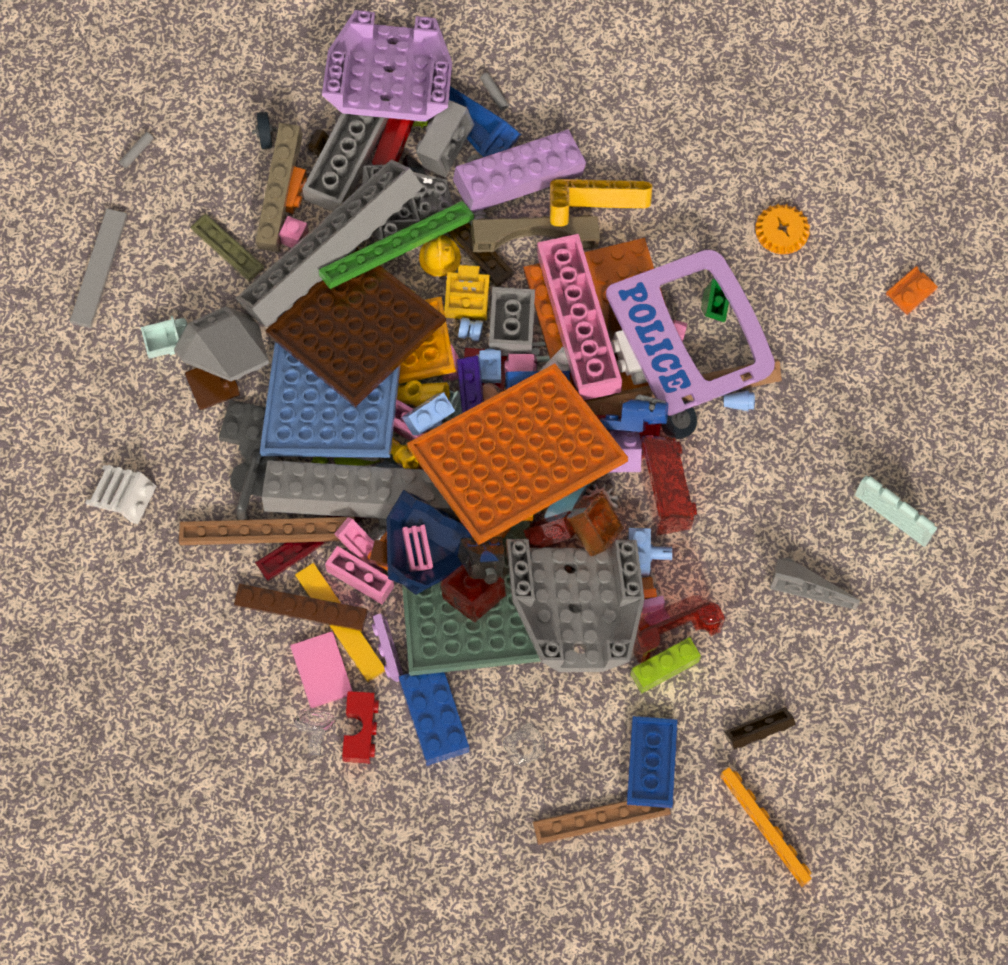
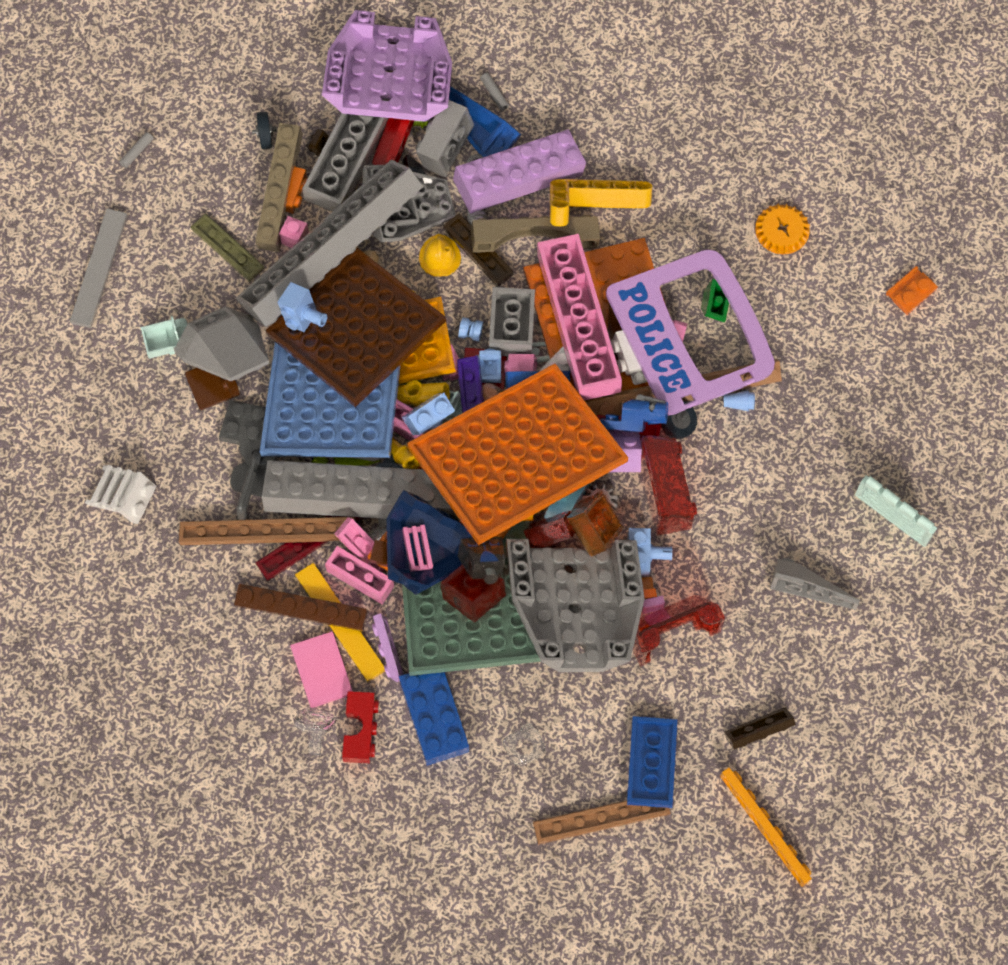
(299, 308): none -> light blue brick
(396, 244): bright green plate -> none
(467, 294): yellow piece -> none
(665, 665): lime brick -> none

